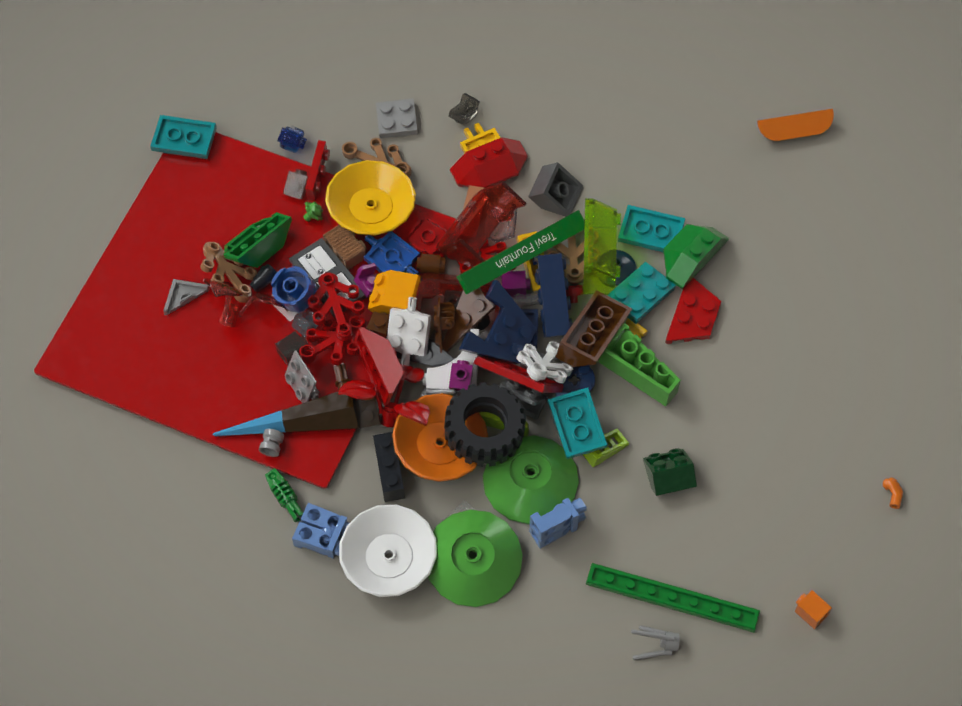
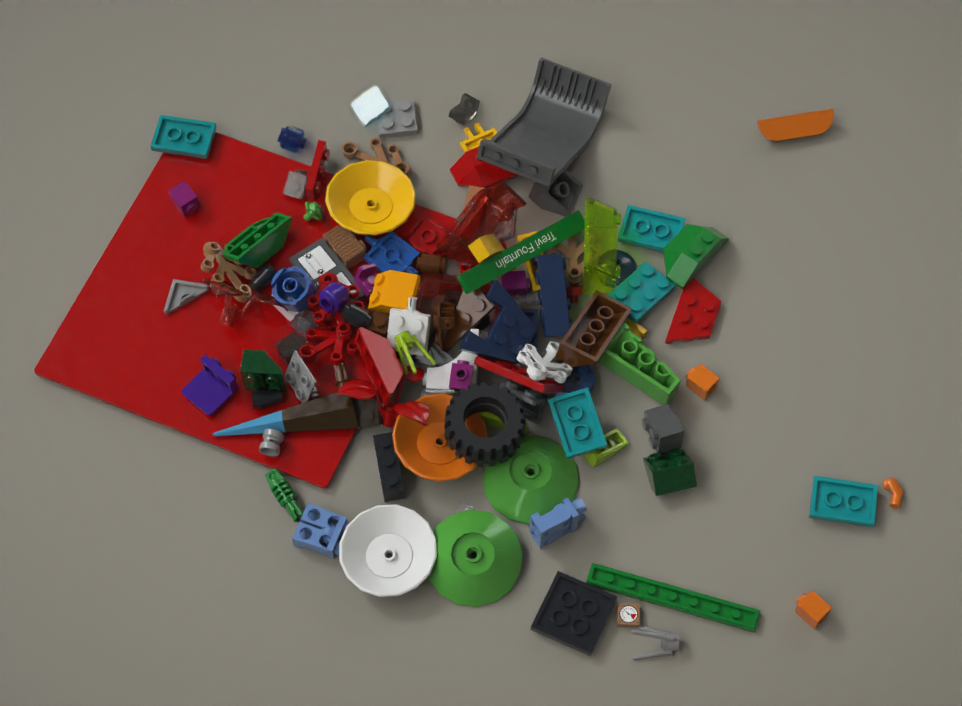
(184, 199): none -> magenta brick
(210, 386): none -> dark purple bracket
(261, 372): none -> dark green slope
(265, 398): none -> black cone
(333, 297): none -> dark purple head
(355, 316): none -> black brick
(370, 106): none -> clear light blue piece
(404, 344): none -> lime plant
(486, 247): none -> yellow slope
(551, 125): none -> dark grey panel
(574, 613): none -> black plate
(628, 615): none -> tile
(664, 429): none -> dark grey brick
(701, 381): none -> orange brick
(843, 501): none -> teal plate

